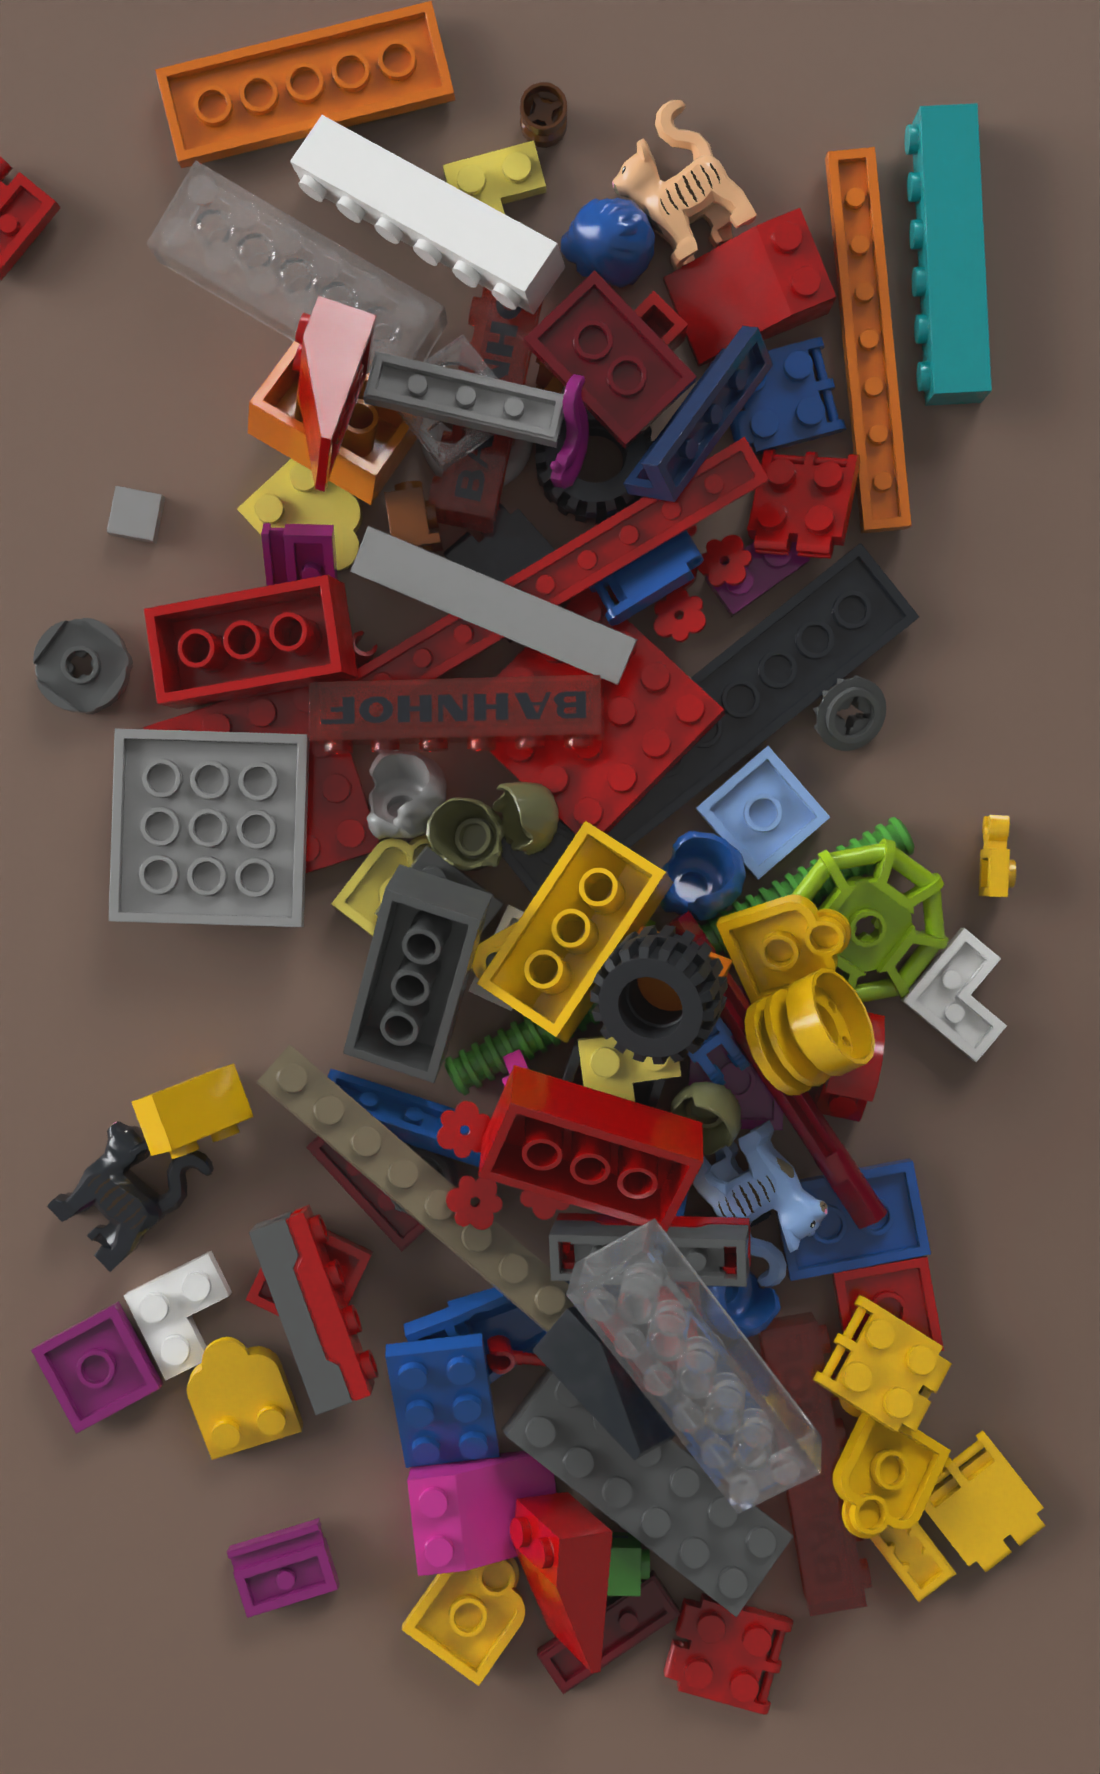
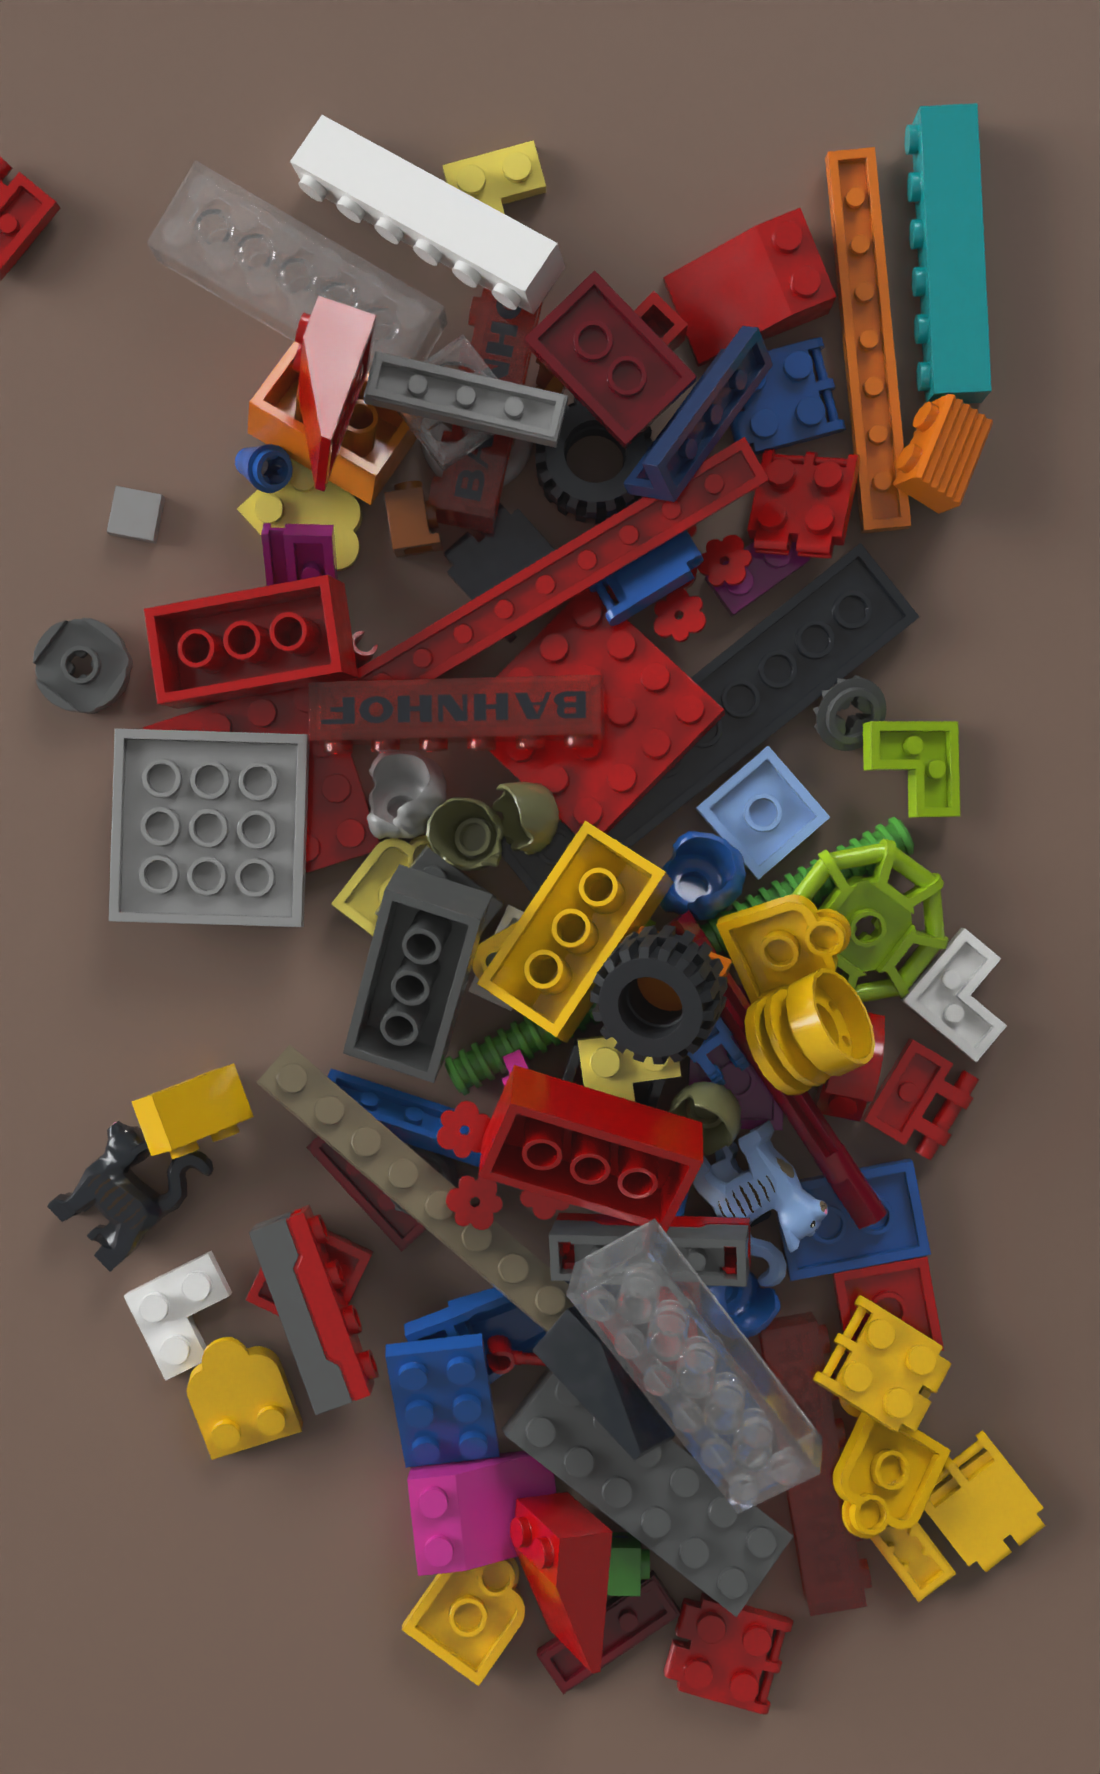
(97, 1367): magenta plate -> none
(265, 467): none -> blue cone
(283, 1568): magenta plate -> none
(285, 84): orange plate -> none
(493, 605): light grey tile -> none
(540, 104): reddish brown wheel -> none
(573, 452): magenta piece -> none
(611, 239): blue hair -> none
(693, 193): light nougat animal -> none
(909, 1091): none -> red plate
(930, 756): none -> lime plate
(942, 453): none -> orange brick
(996, 867): yellow plate -> none

